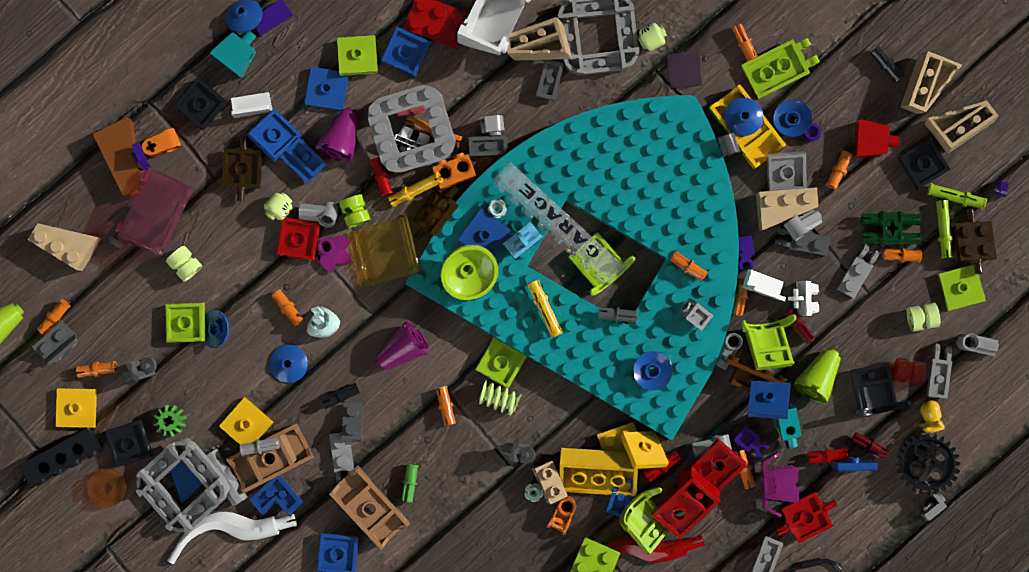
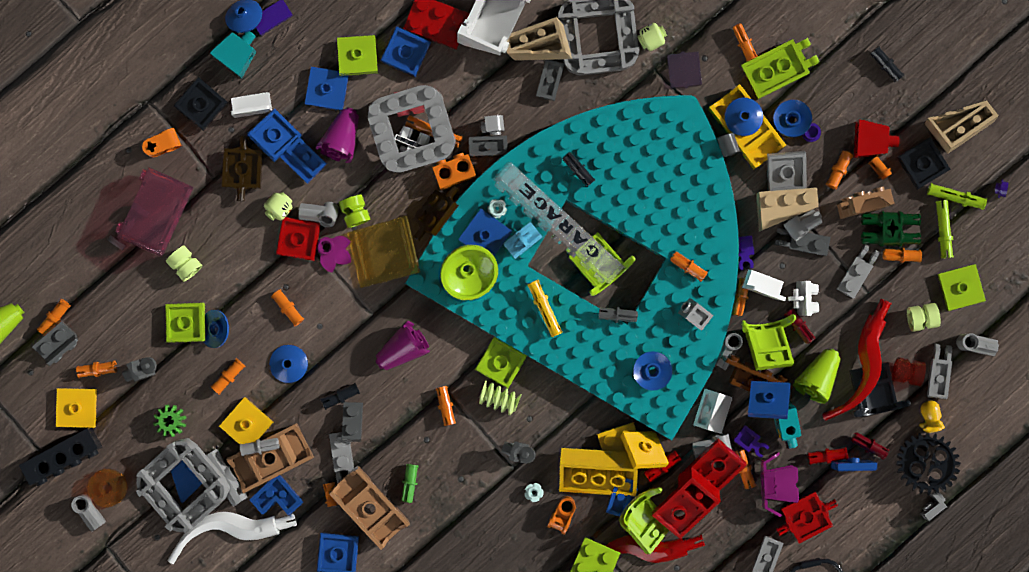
(65, 245): tan wedge -> none
(90, 514): none -> light grey piece
(116, 148): dark orange slope -> none
(128, 443): black plate -> none
(139, 156): dark purple plate -> none
(228, 376): none -> orange pin
(322, 323): light aqua piece -> none
(329, 500): none -> orange pin
(381, 177): red pin -> none
(407, 193): yellow pin -> none
(549, 482): tan bracket -> none
(578, 169): none -> black axle
(712, 411): none -> white panel
(865, 202): none -> medium nougat piece
(869, 357): none -> red animal
(880, 168): none -> orange pin
(927, 81): tan wedge -> none
(974, 241): dark brown plate -> none

